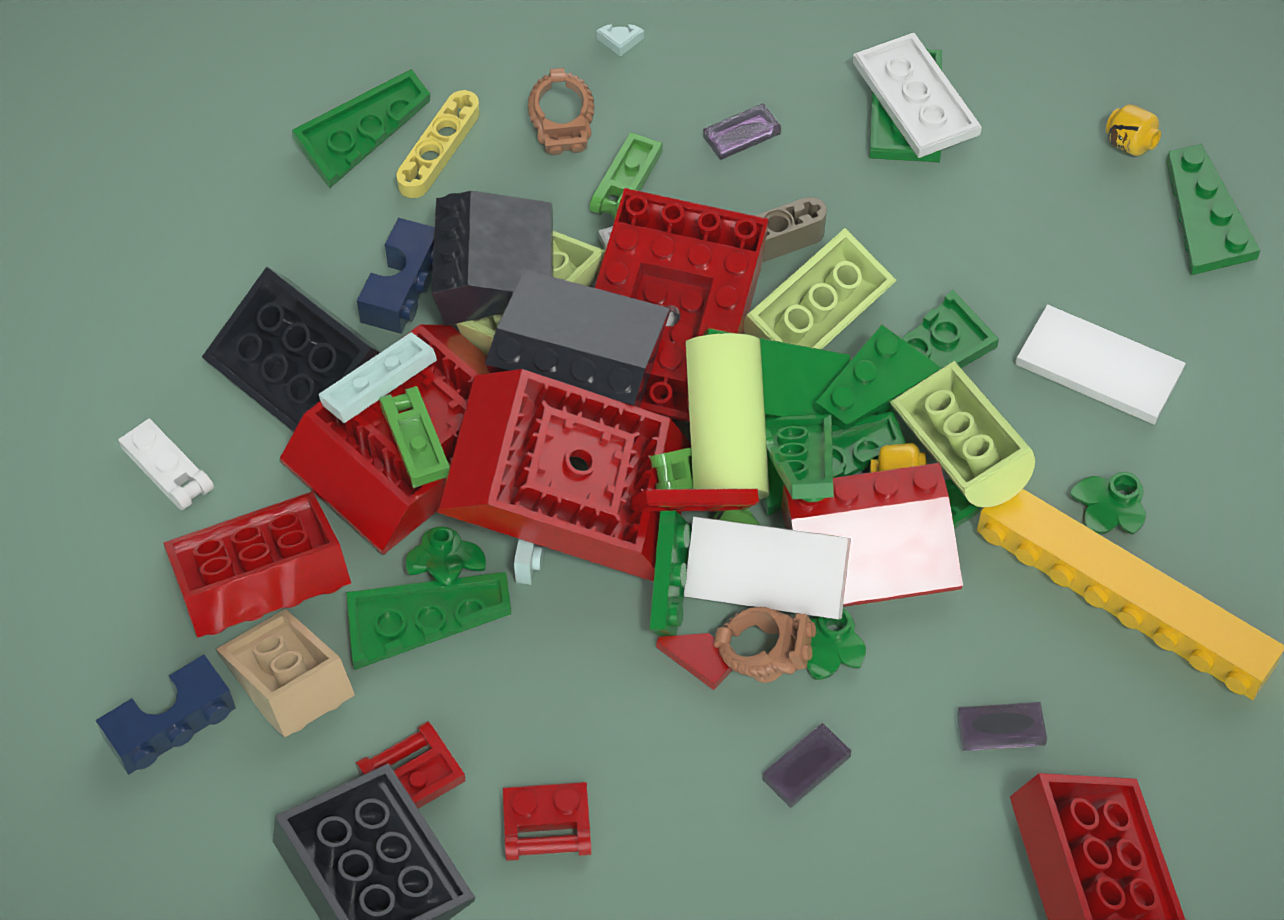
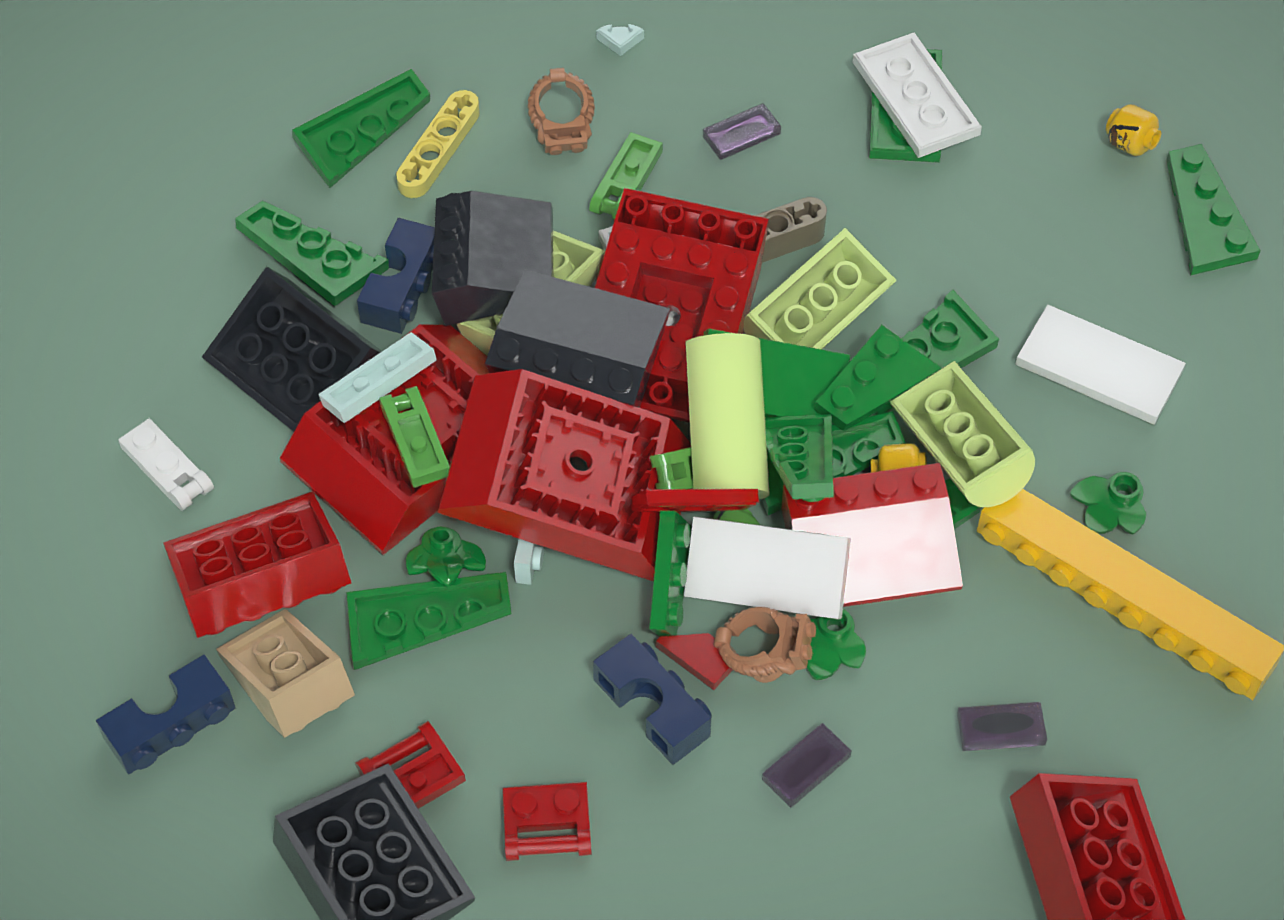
(310, 253): none -> green wing
(632, 672): none -> dark blue arch

